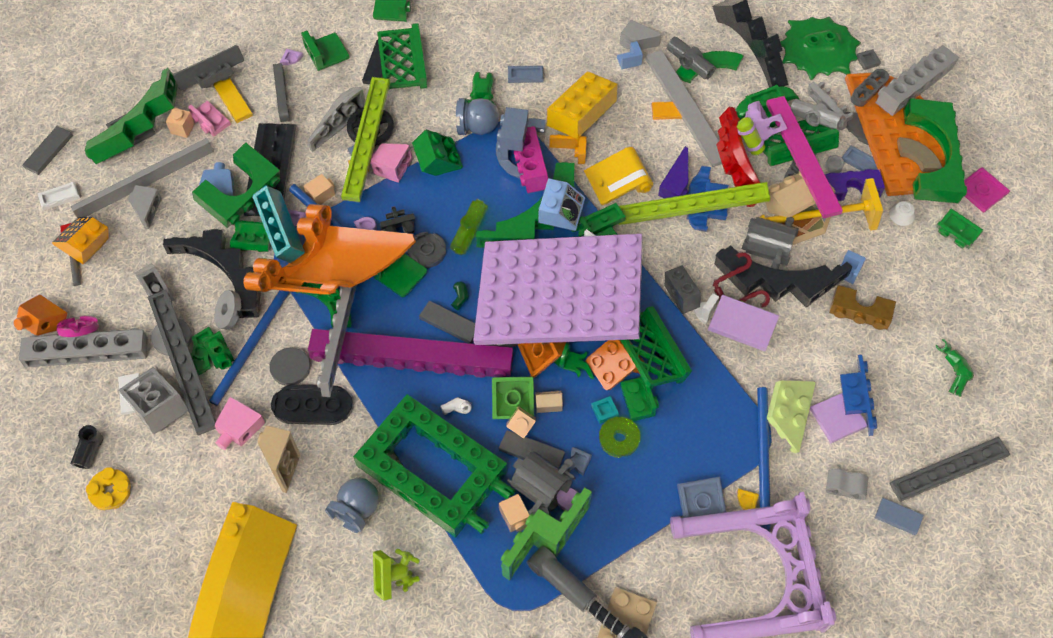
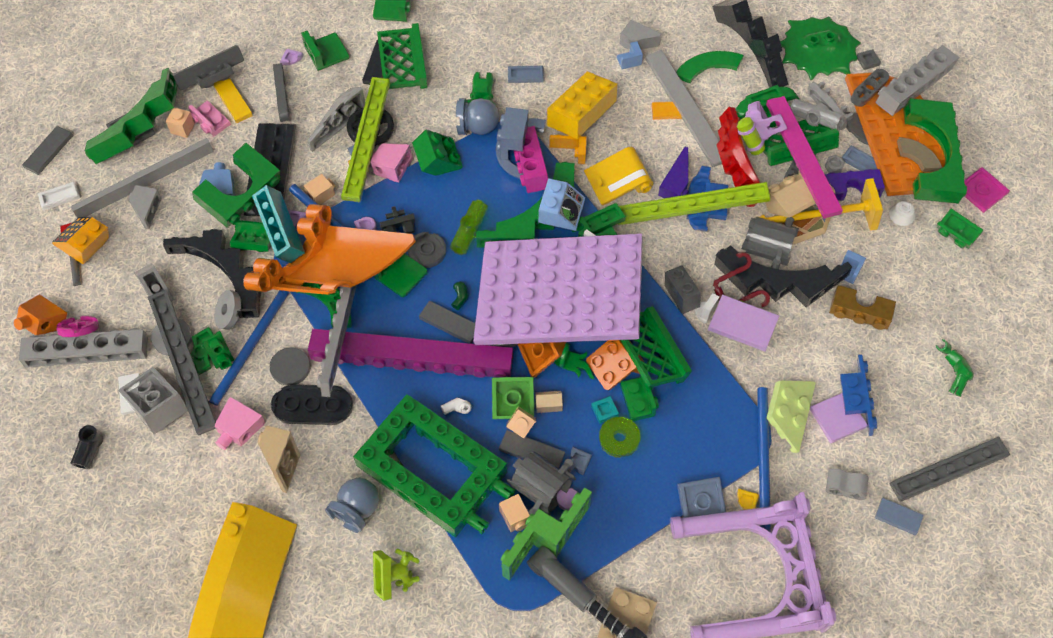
(96, 489): yellow plate -> none
(691, 58): dark grey piece -> none

